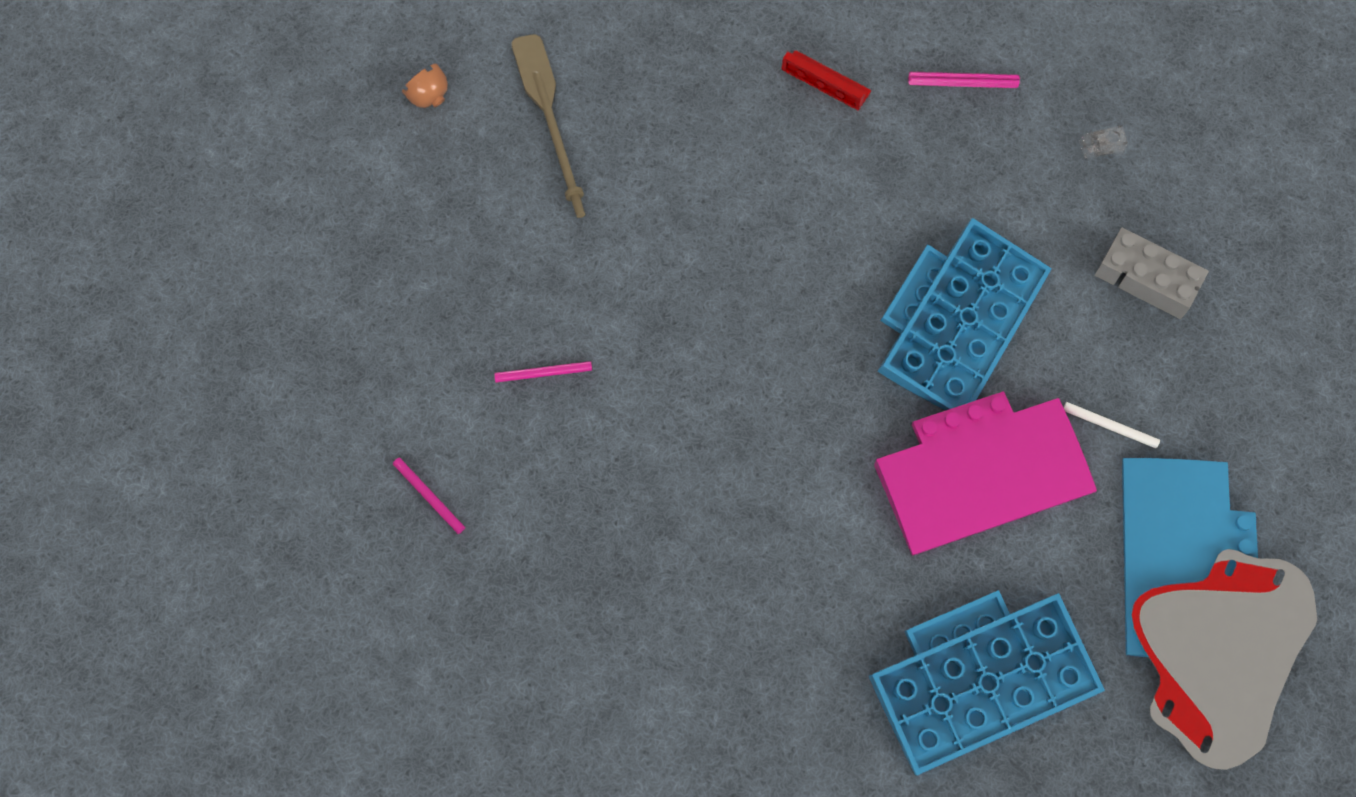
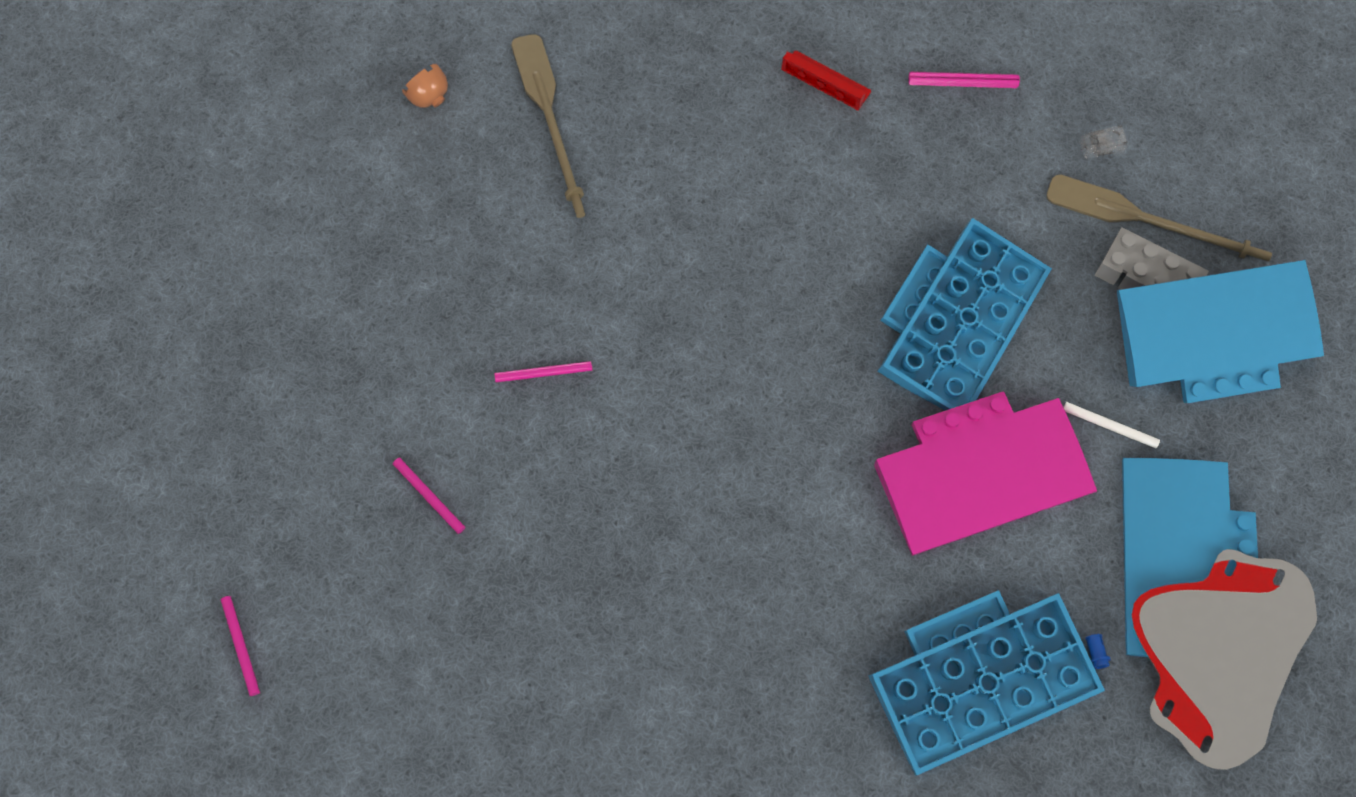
(240, 646): none -> dark pink bar
(1097, 651): none -> blue pin
(1114, 207): none -> dark tan piece
(1220, 330): none -> dark azure slope

